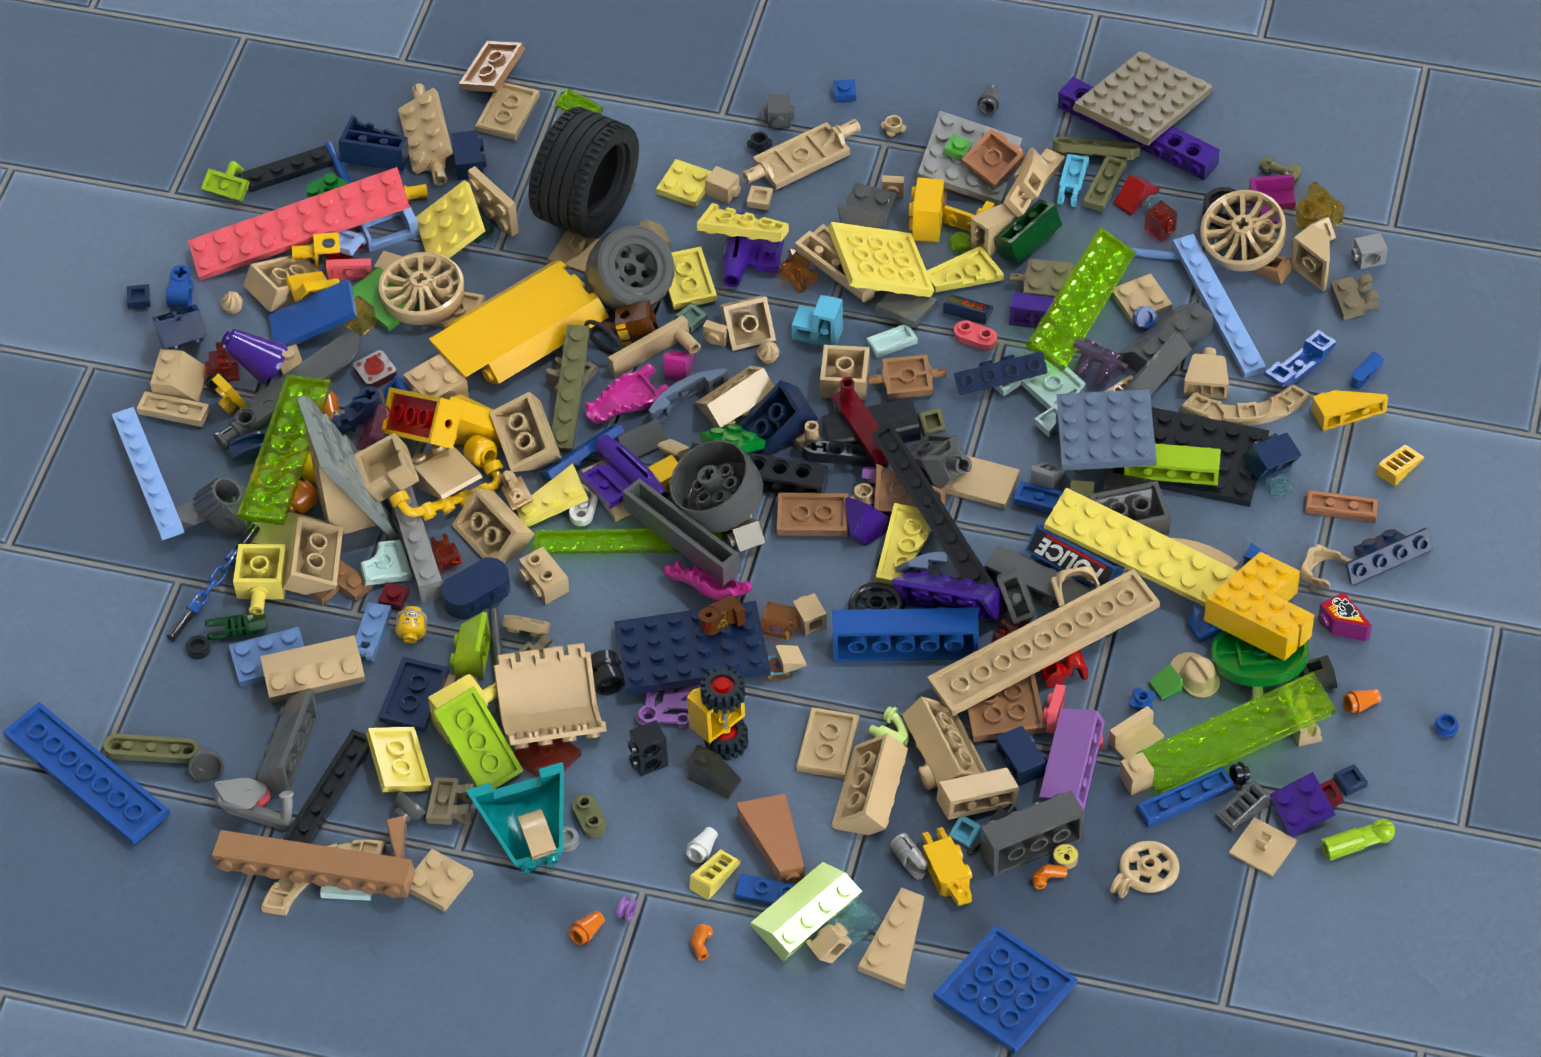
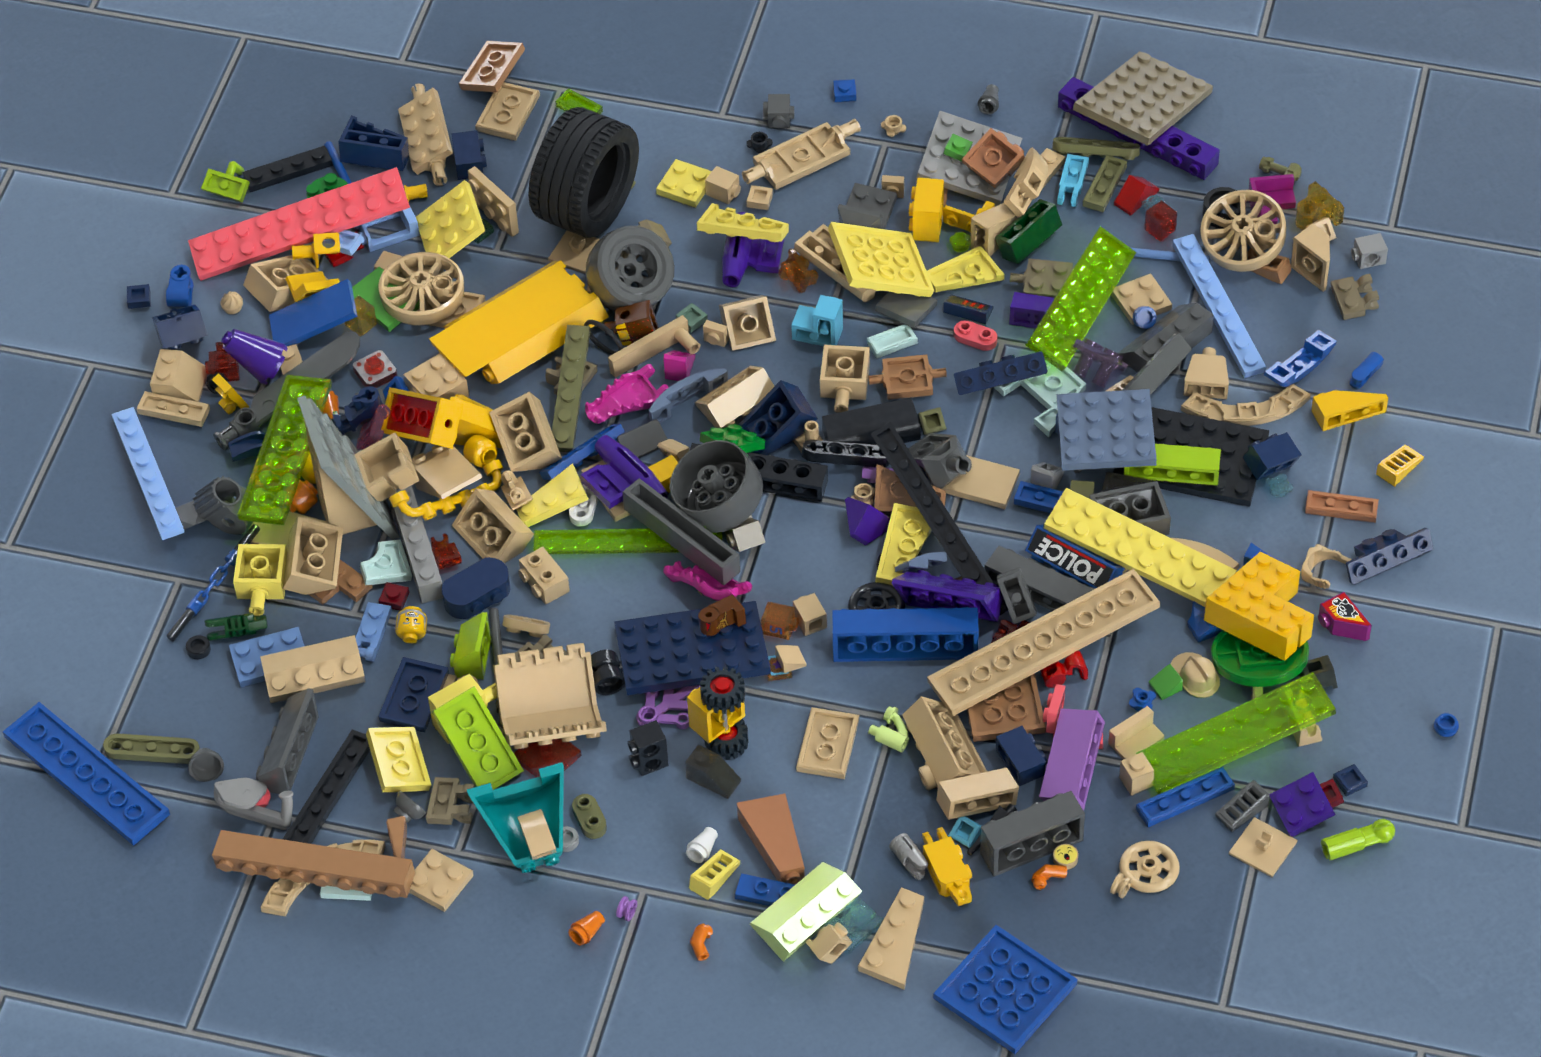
(348, 269): coral plate -> none
(691, 279): light yellow plate -> none
(768, 352): tan plate -> none
(812, 514): medium nougat plate -> none
(858, 419): dark red piece -> none
(870, 786): tan slope -> none
(1087, 572): tan helmet -> none
(1239, 773): black plate -> none
(1359, 700): orange cone -> none

